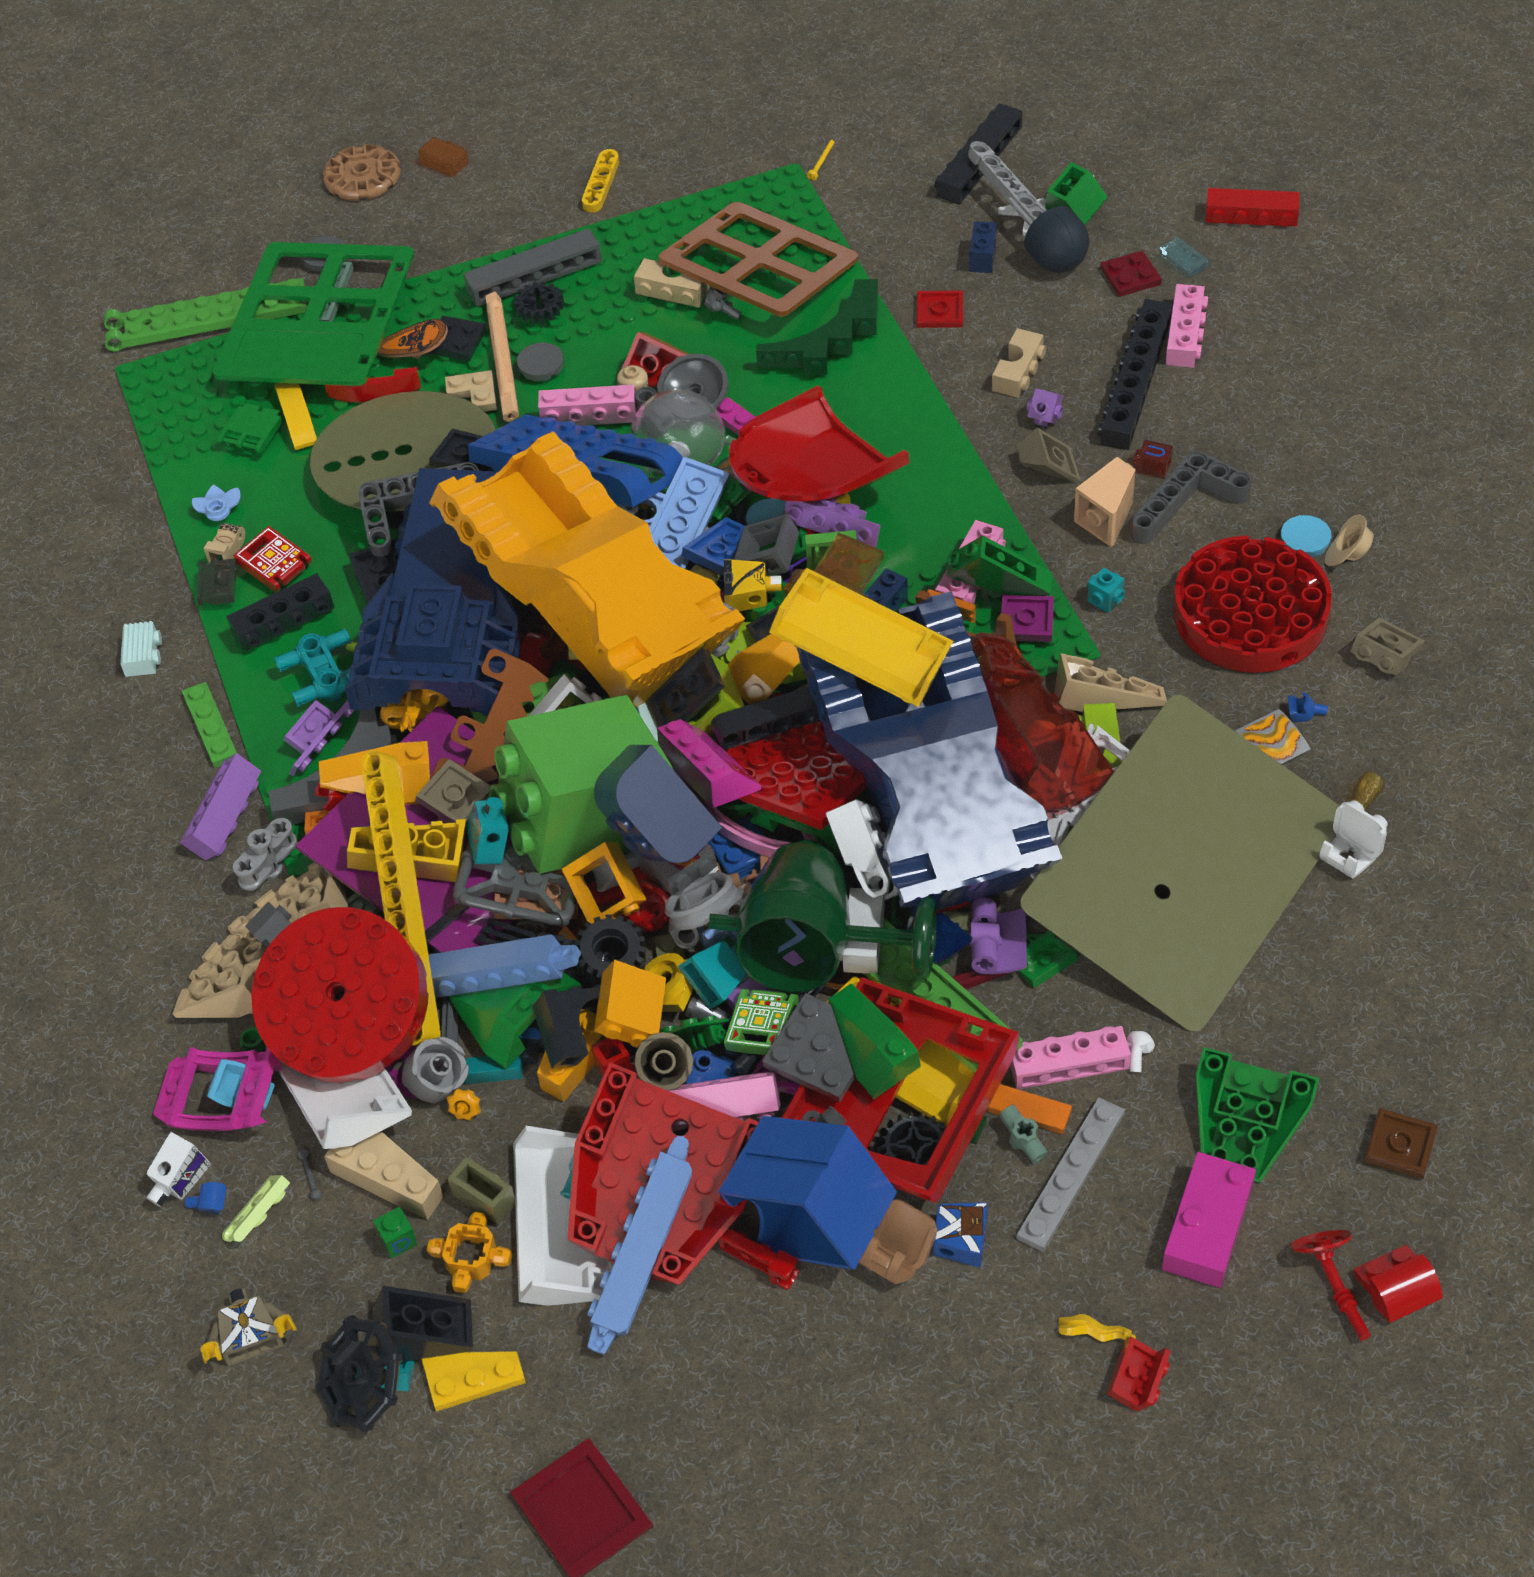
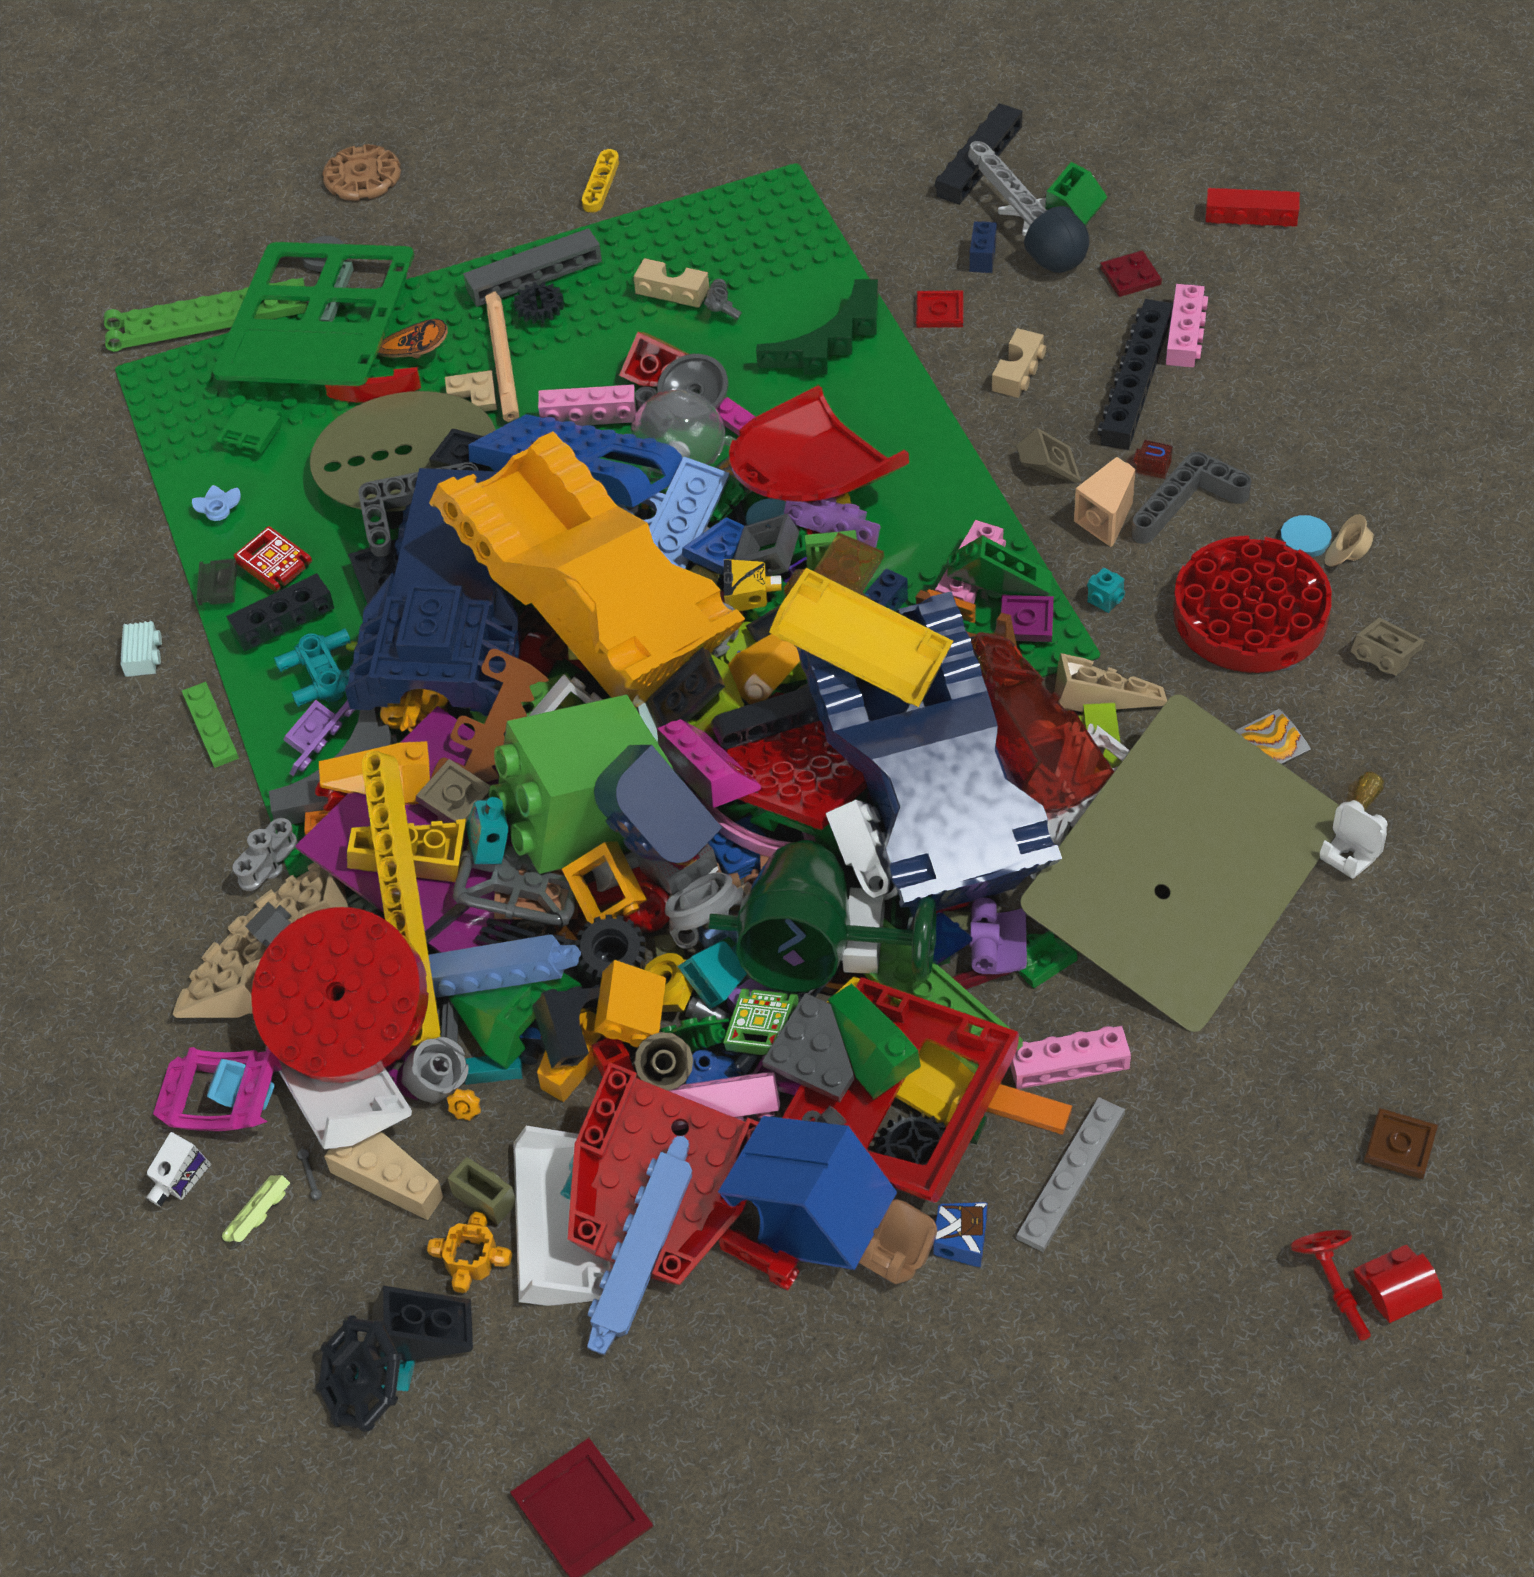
(210, 1198): blue piece -> none
(221, 807): medium lavender brick -> none
(226, 543): tan leg -> none
(246, 1329): torso -> none
(248, 1036): green plate -> none
(296, 414): yellow slope -> none
(395, 1232): green brick -> none
(443, 156): clear orange piece -> none
(461, 338): black plate -> none
(470, 1375): yellow wing -> none
(540, 361): dark grey tile -> none
(633, 376): tan head -> none
(760, 257): dark orange window -> none
(812, 174): yellow piece -> none
(1017, 1123): sand green axle -> none
(1037, 404): medium lavender brick -> none
(1086, 1324): yellow hair -> none
(1138, 1374): red bracket -> none
(1139, 1043): white plate -> none
(1184, 256): clear light blue plate -> none
(1209, 1219): dark pink brick -> none
(1249, 1110): green wedge -> none
(1304, 708): blue piece -> none

